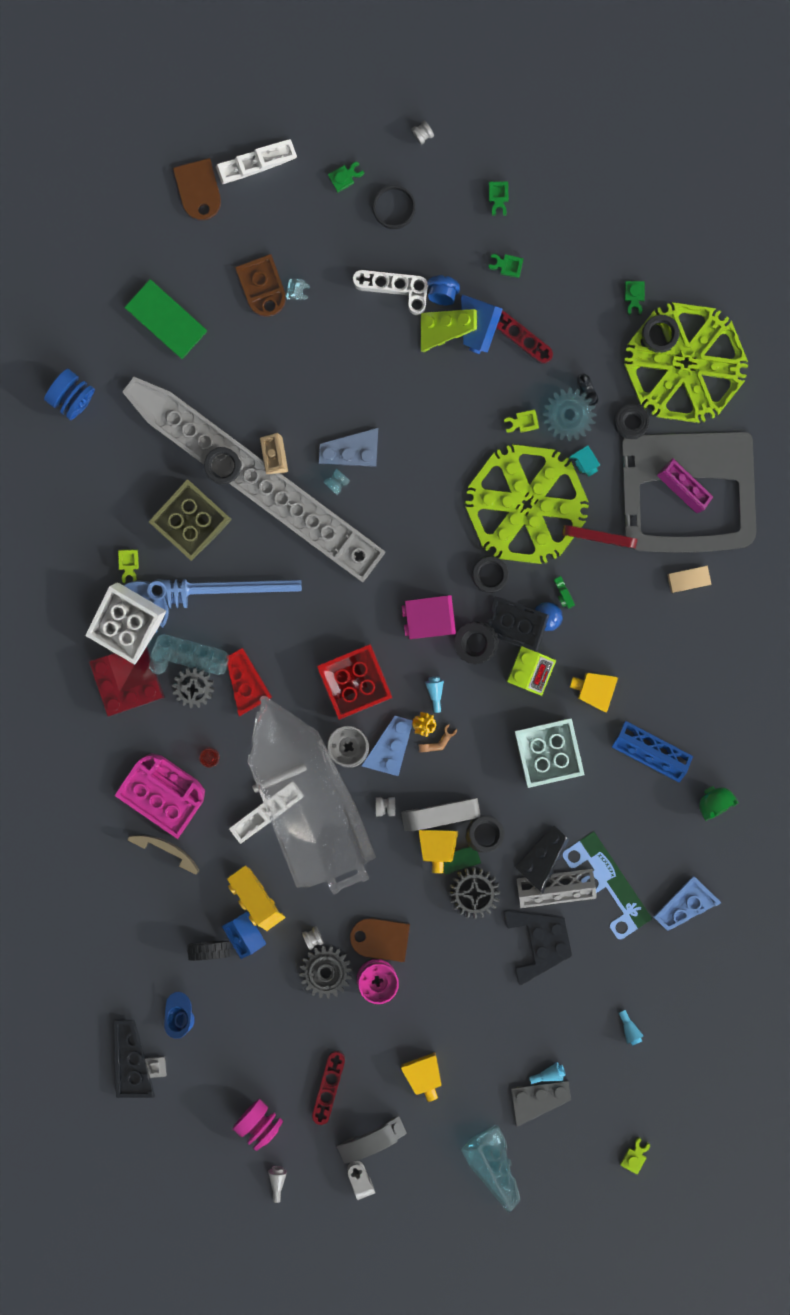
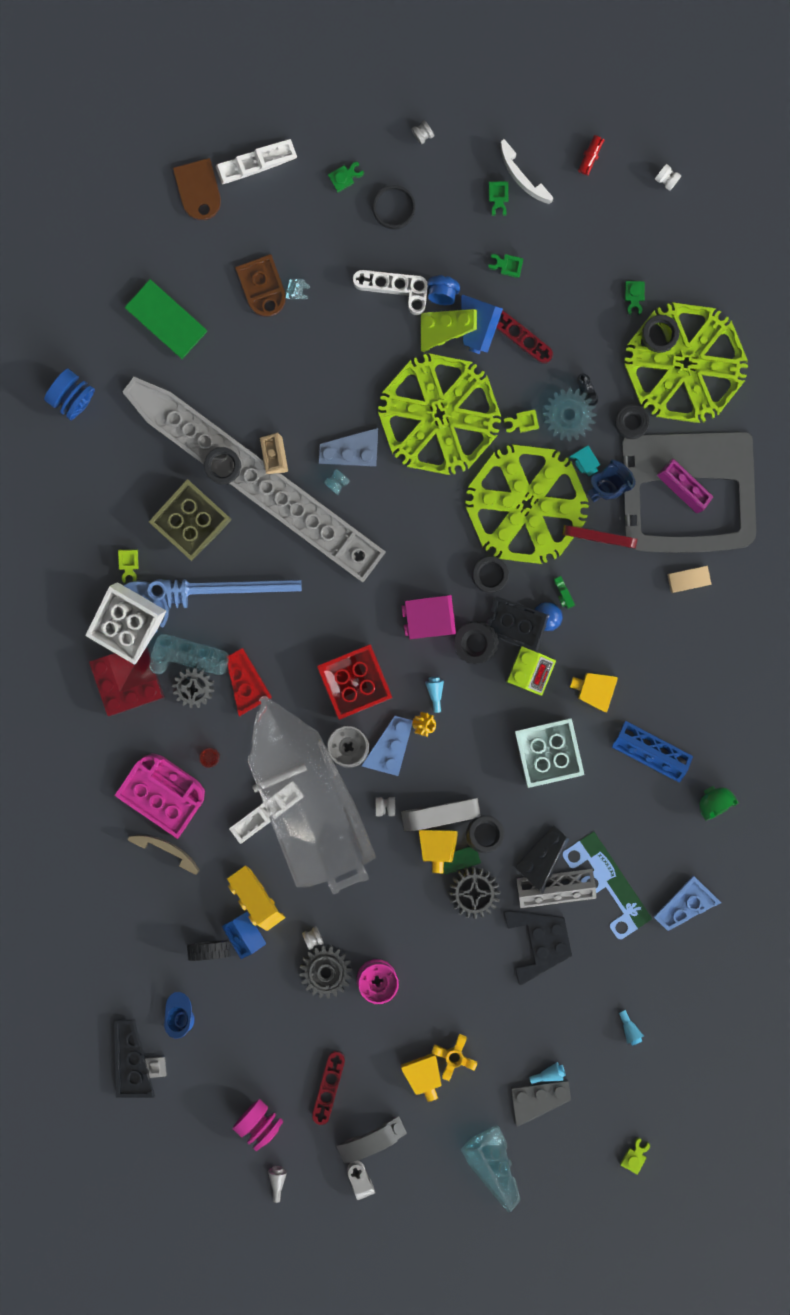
(383, 939): reddish brown tile -> none
(437, 746): medium nougat arm -> none
(451, 401): none -> lime plate
(467, 1062): none -> yellow pin
(539, 192): none -> white slope
(591, 155): none -> red pin
(611, 482): none -> dark blue helmet
(668, 177): none -> white wheel

